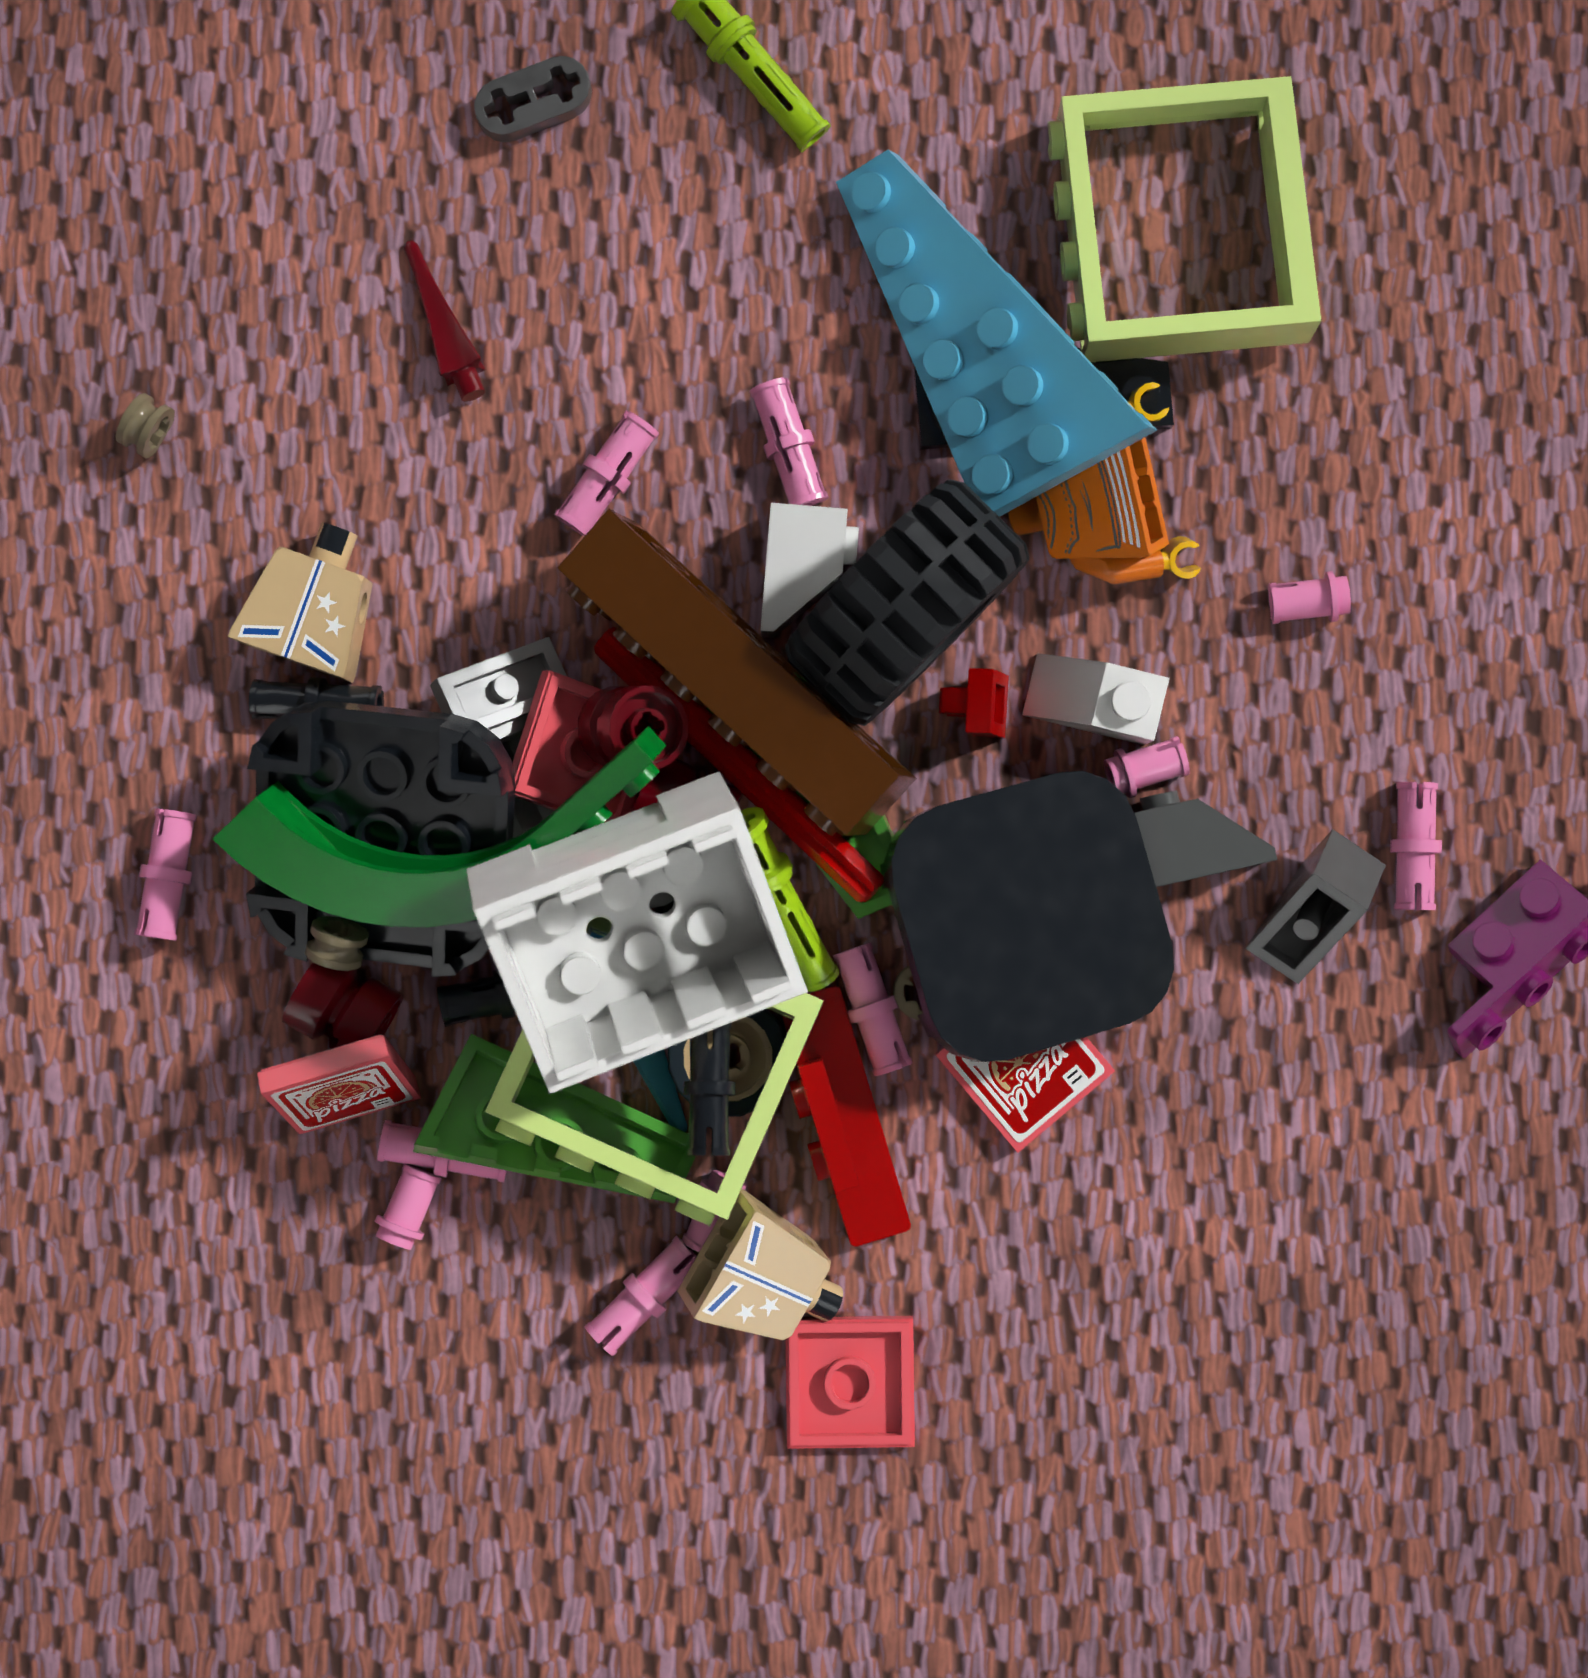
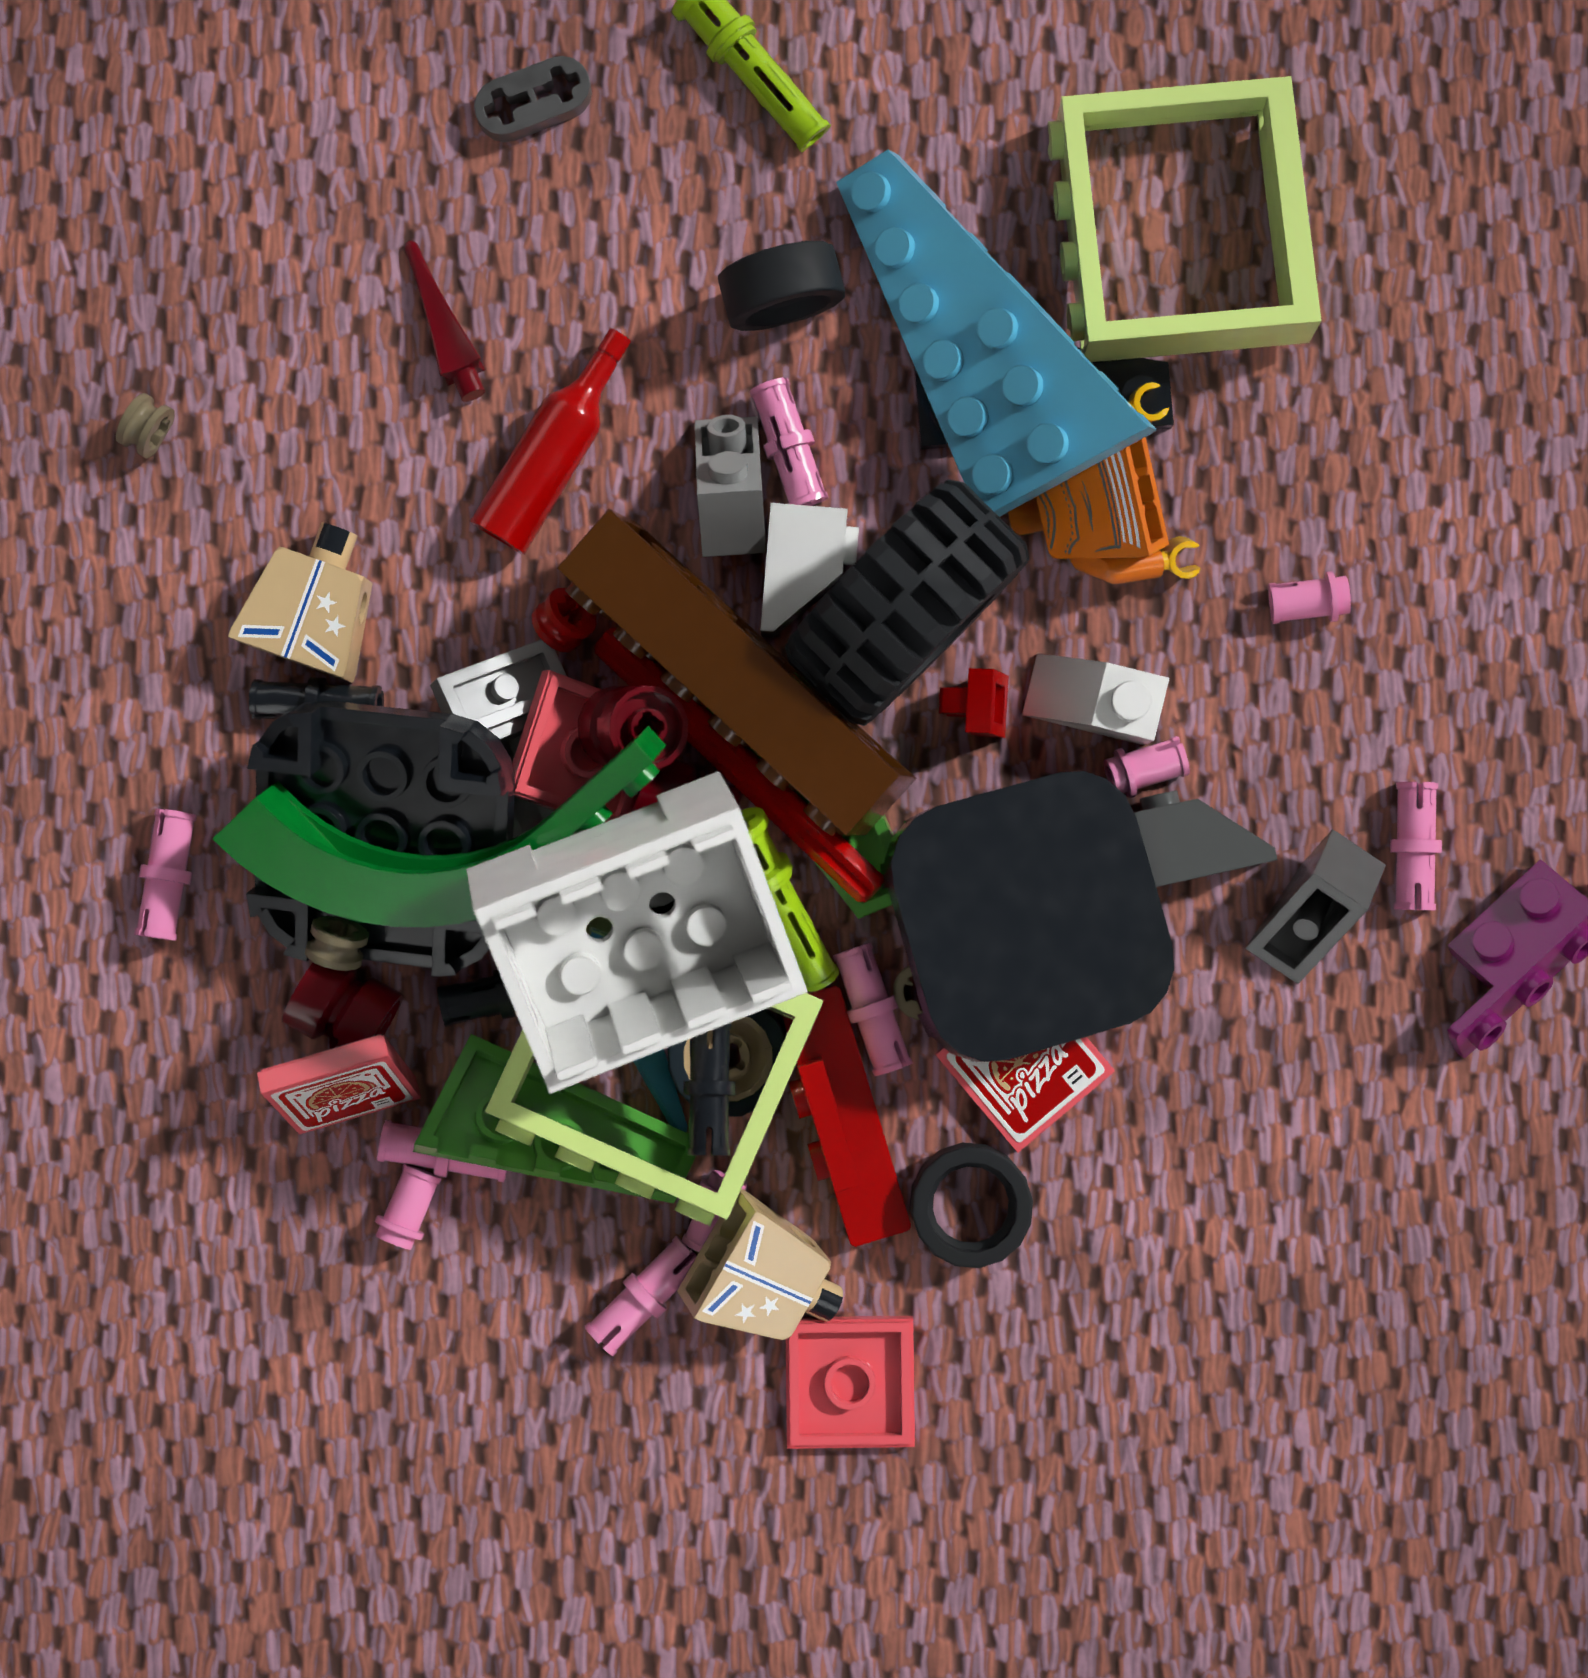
(548, 452): none -> red piece
(562, 621): none -> red bush
(606, 473): bright pink pin -> none
(729, 486): none -> light grey slope
(781, 285): none -> black tyre
(1002, 1242): none -> black tyre

